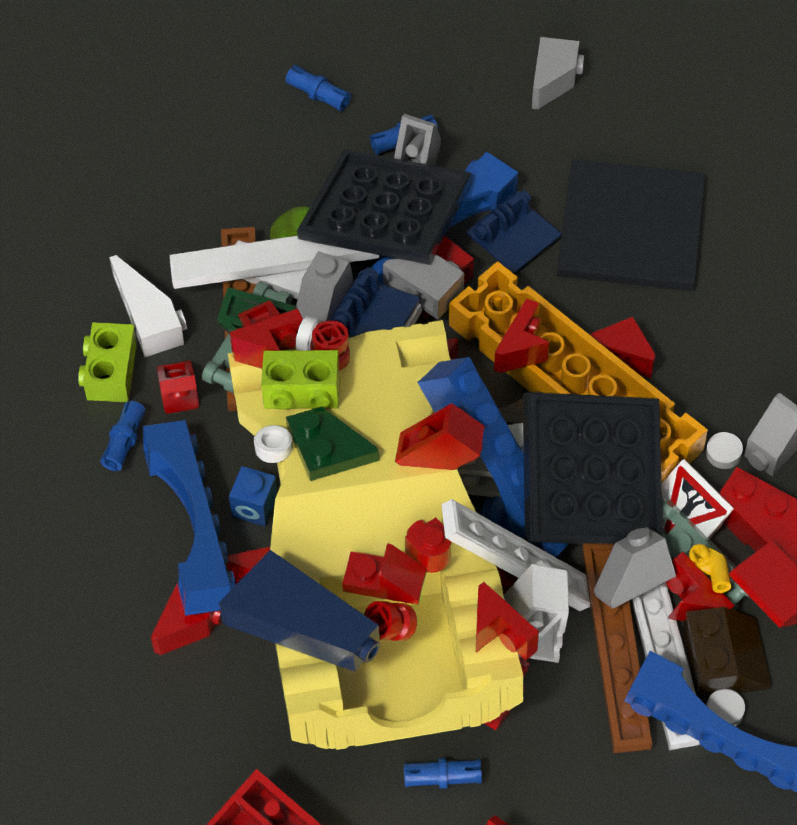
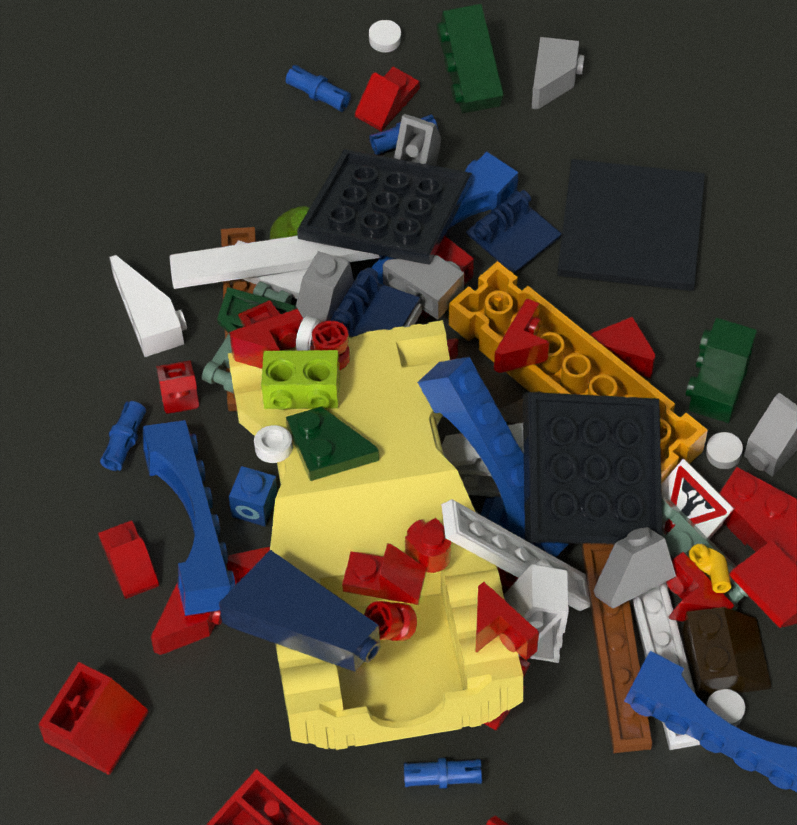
(92, 719): none -> red slope
(115, 362): lime brick -> none
(128, 559): none -> red slope
(384, 36): none -> white tile
(386, 97): none -> red slope
(441, 440): red slope -> none
(469, 59): none -> dark green wedge
(723, 367): none -> dark green brick

